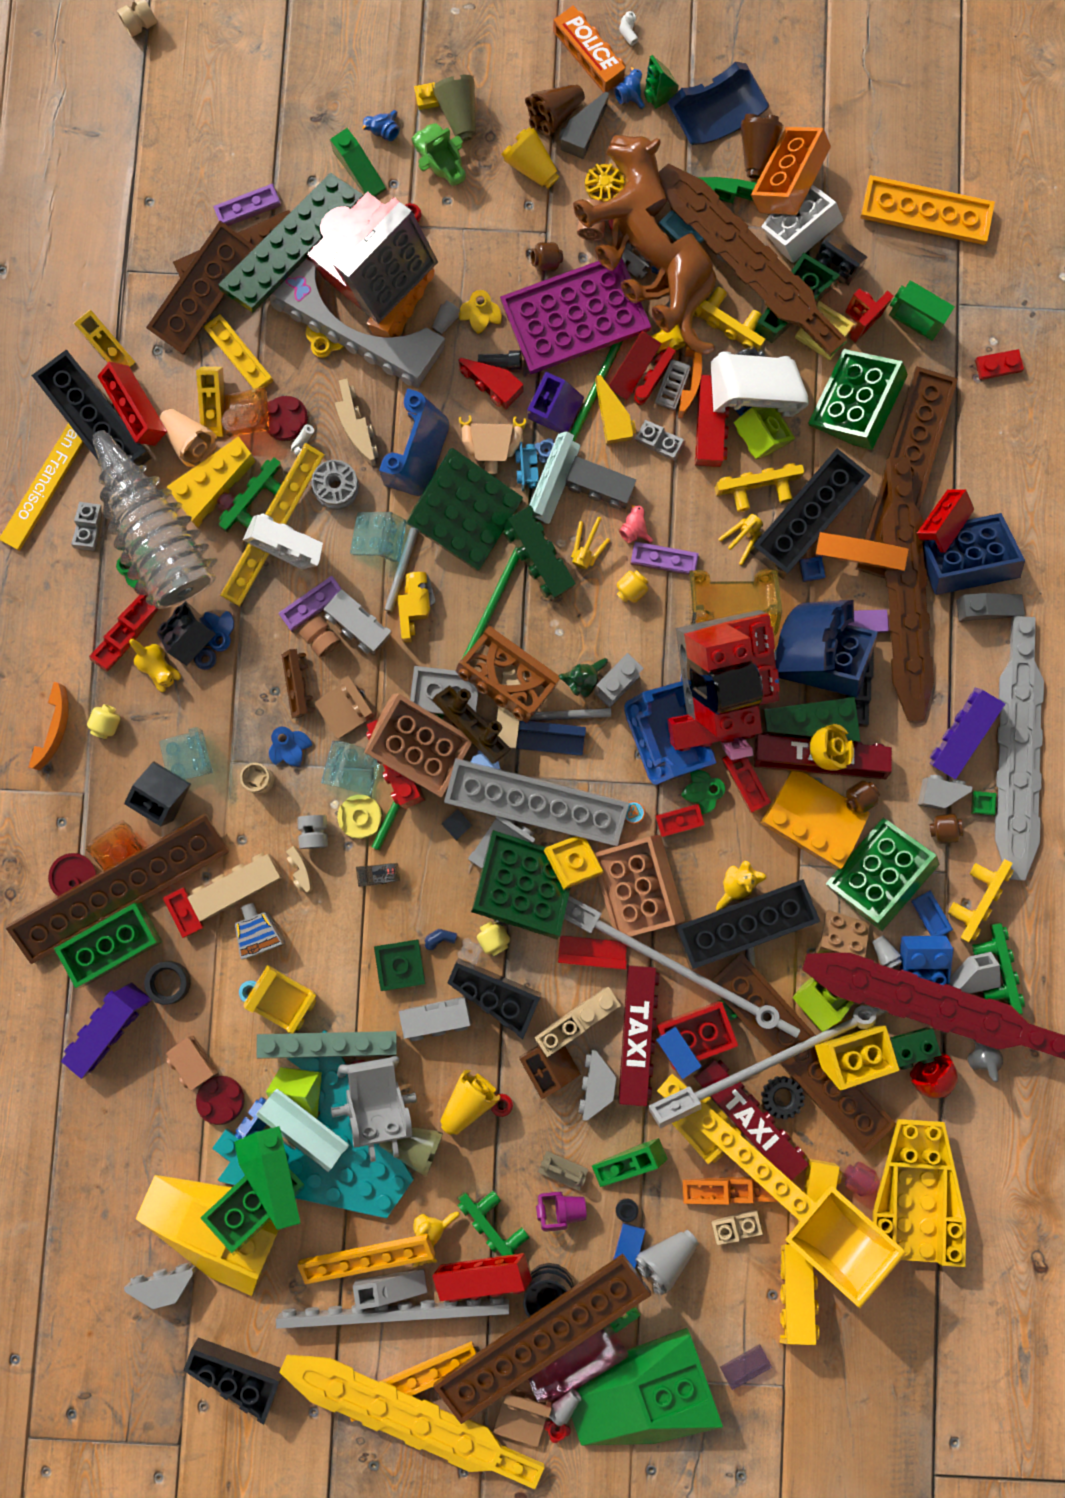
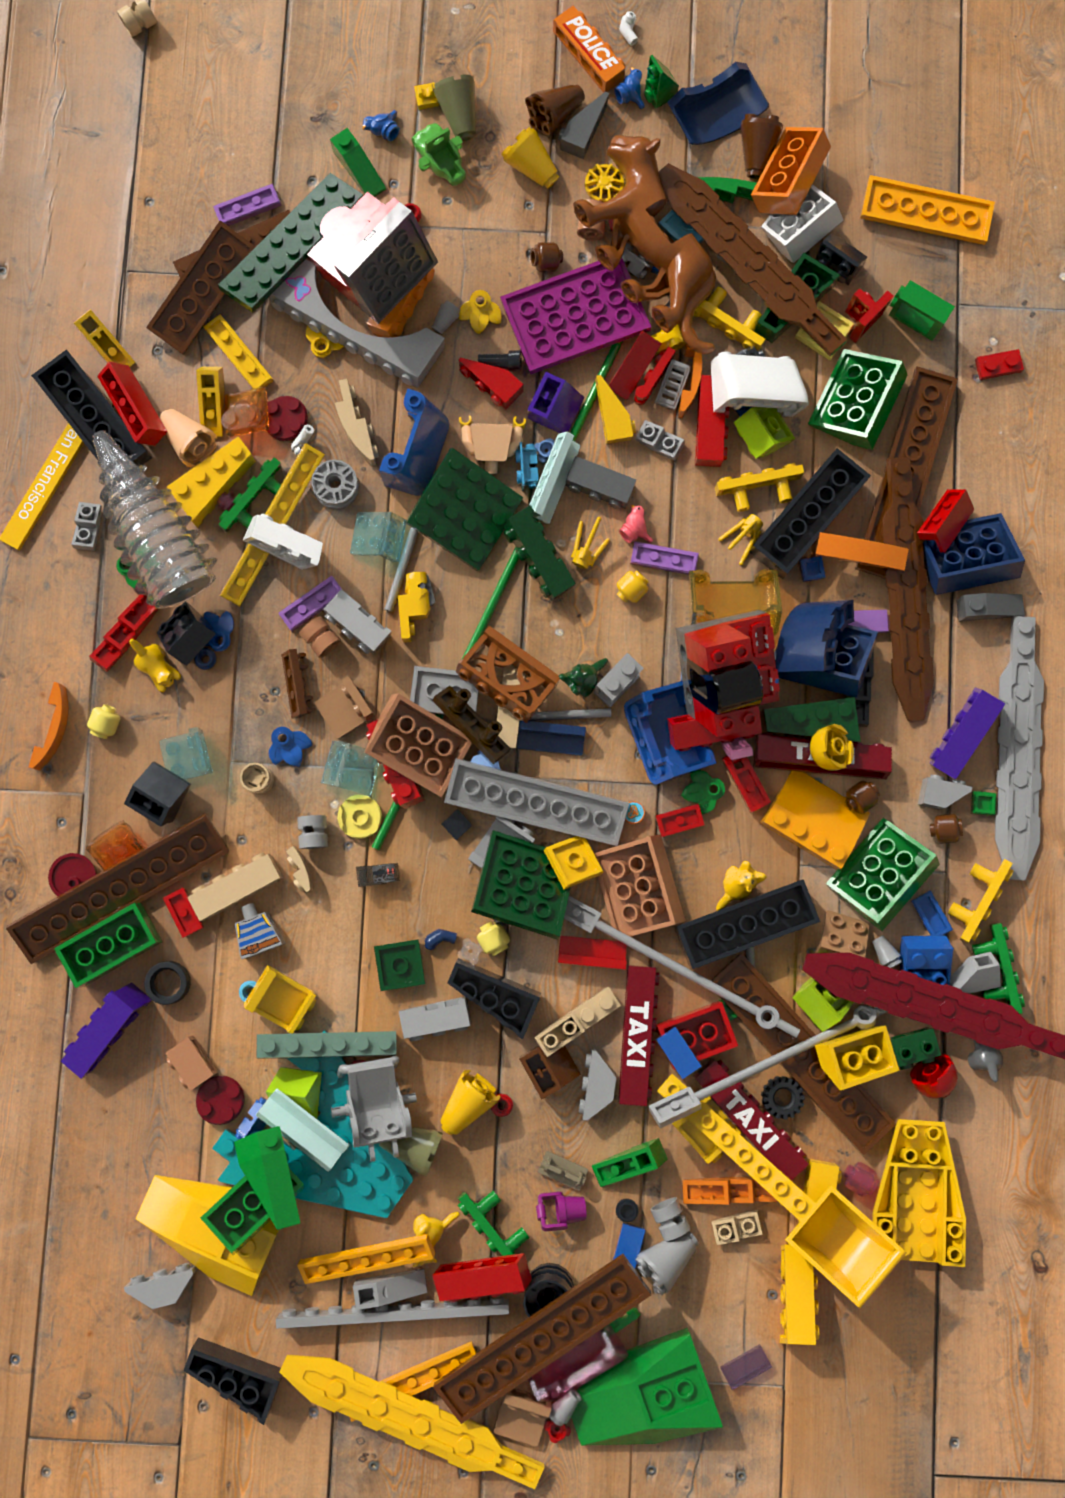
(669, 1216): none -> light grey wheel

